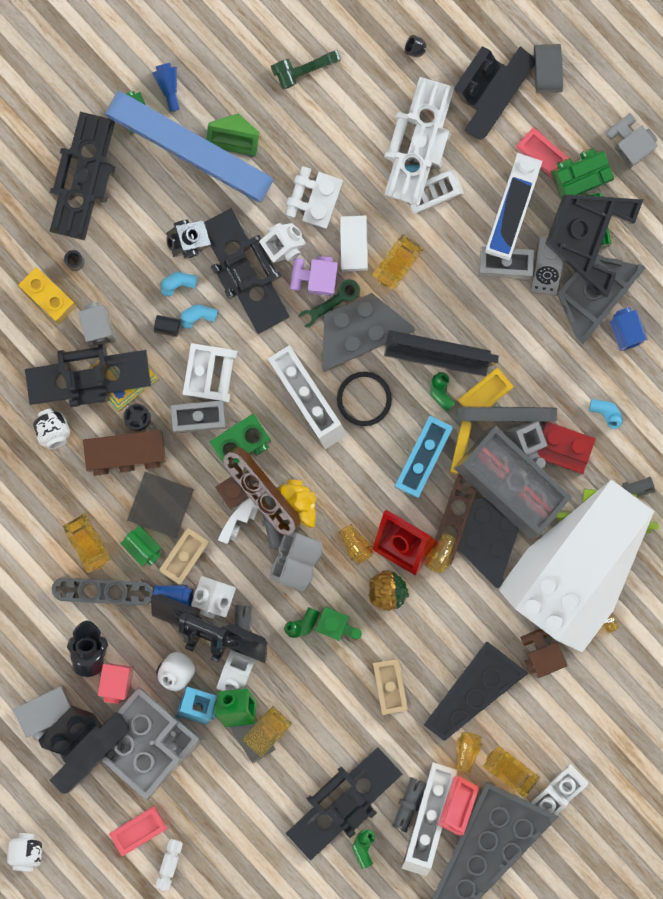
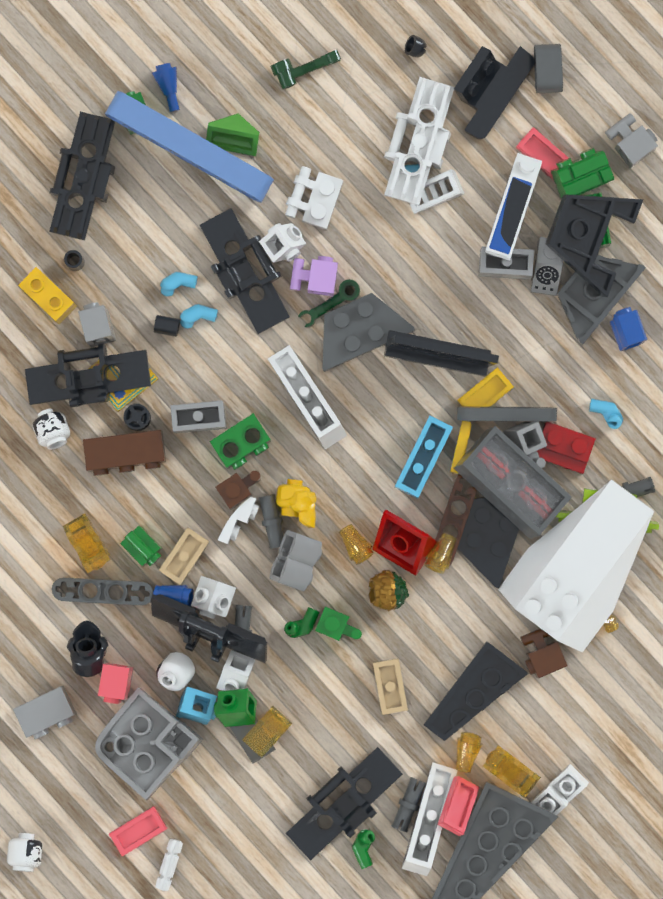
(81, 743): black plate -> none
(160, 504): clear smoke tile -> none
(187, 238): brick -> none
(200, 372): white plate -> none
(265, 488): reddish brown beam -> none
(340, 394): black tyre -> none
(354, 243): white slope -> none
(398, 262): clear yellow brick -> none
(439, 390): green arm -> none

